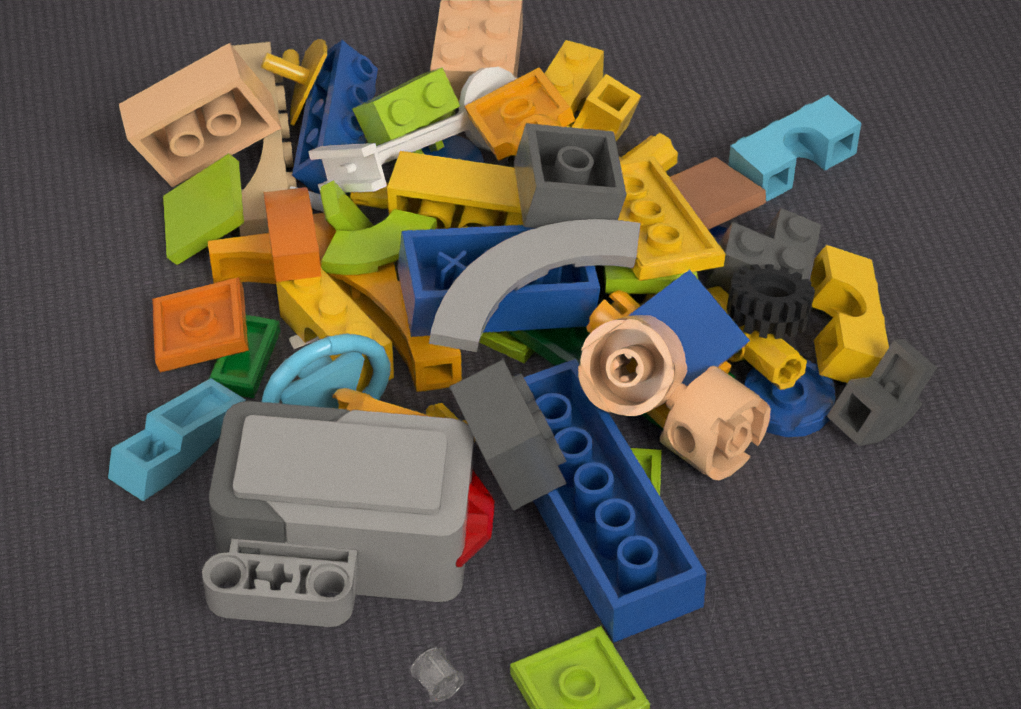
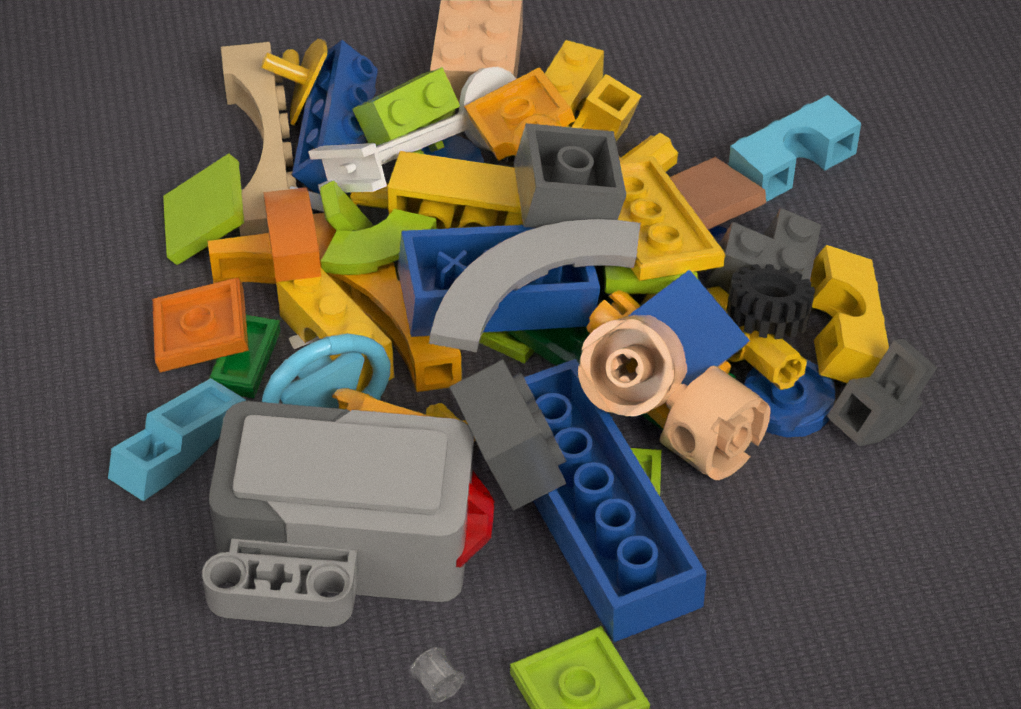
(199, 115): light nougat brick -> none

